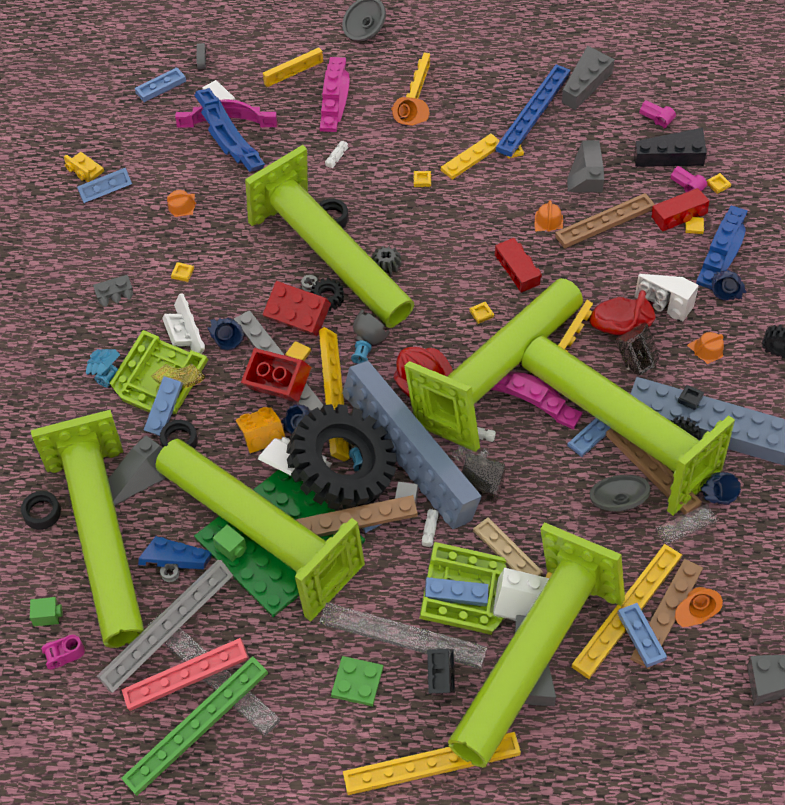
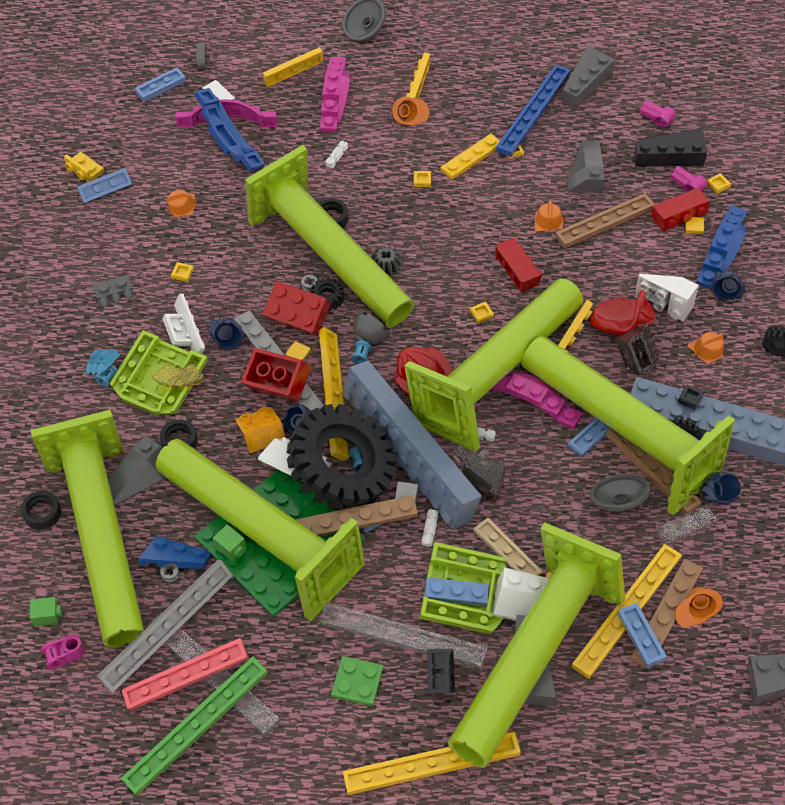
(163, 405): medium blue plate -> none

